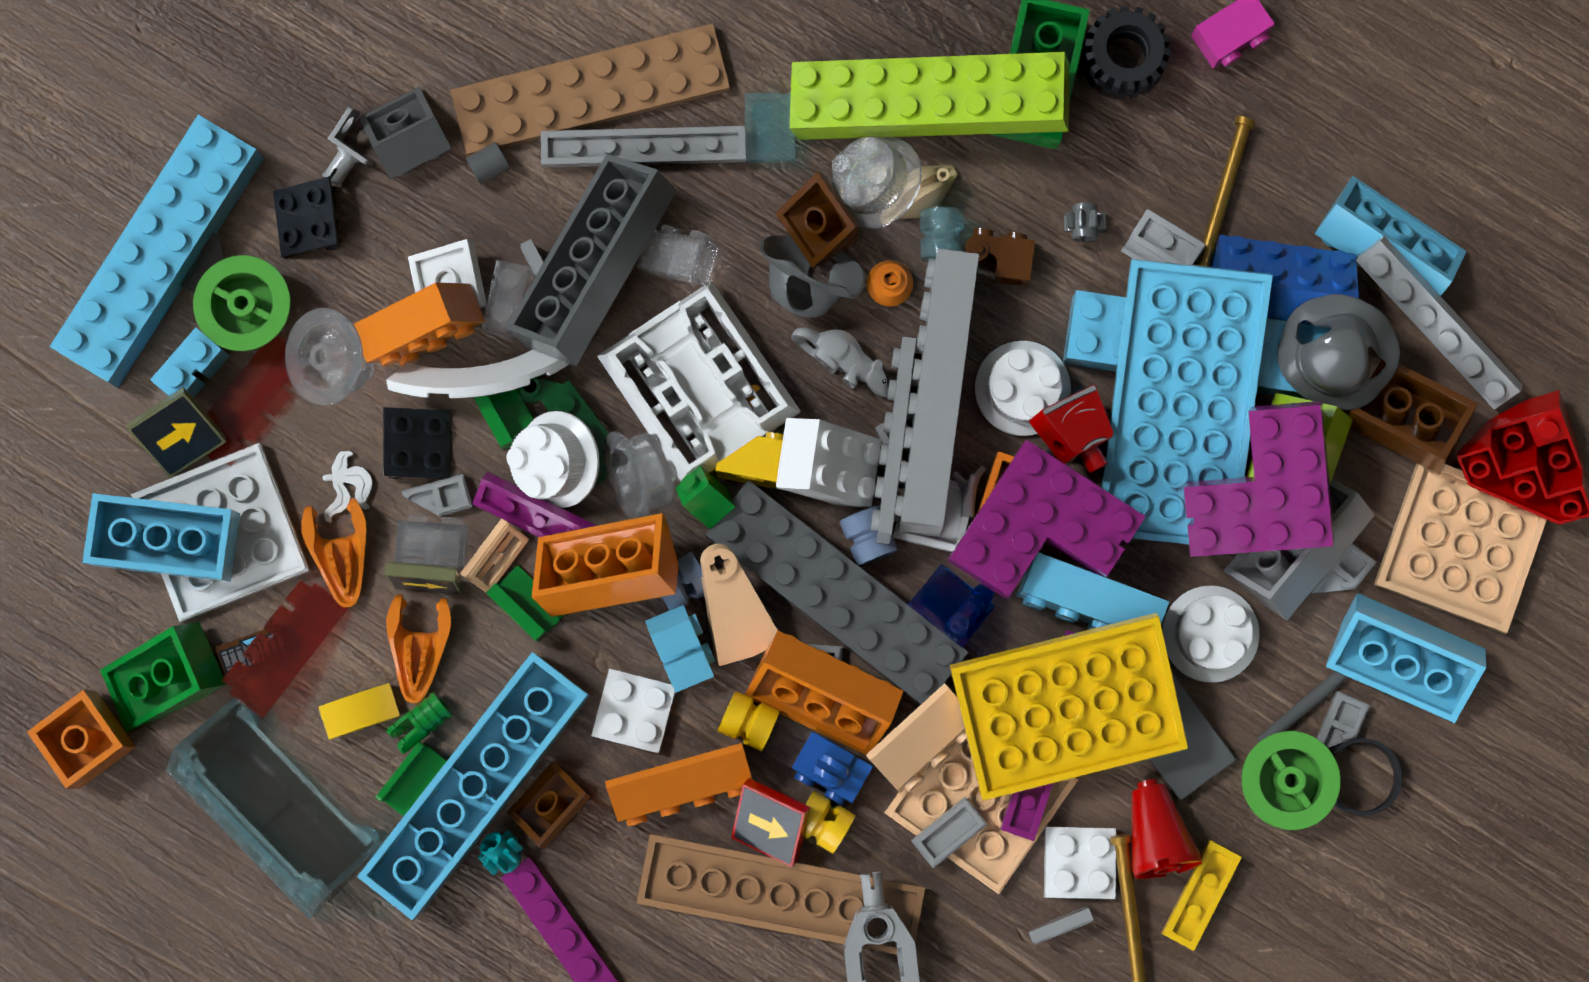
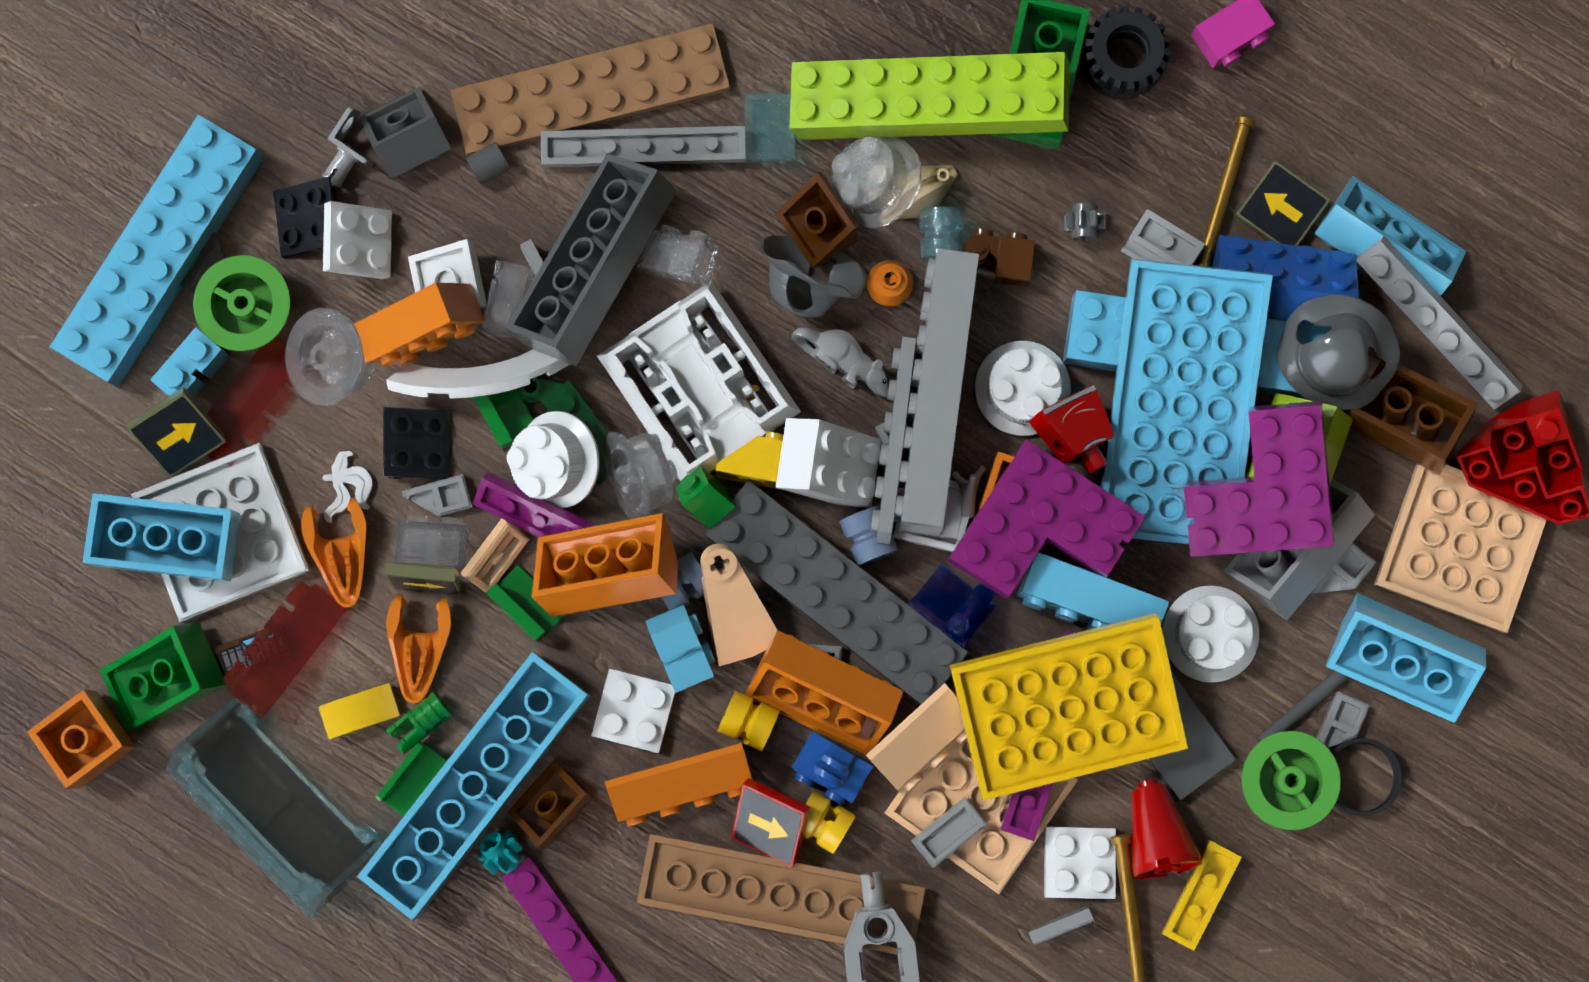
(357, 240): none -> white plate
(1282, 206): none -> black tile

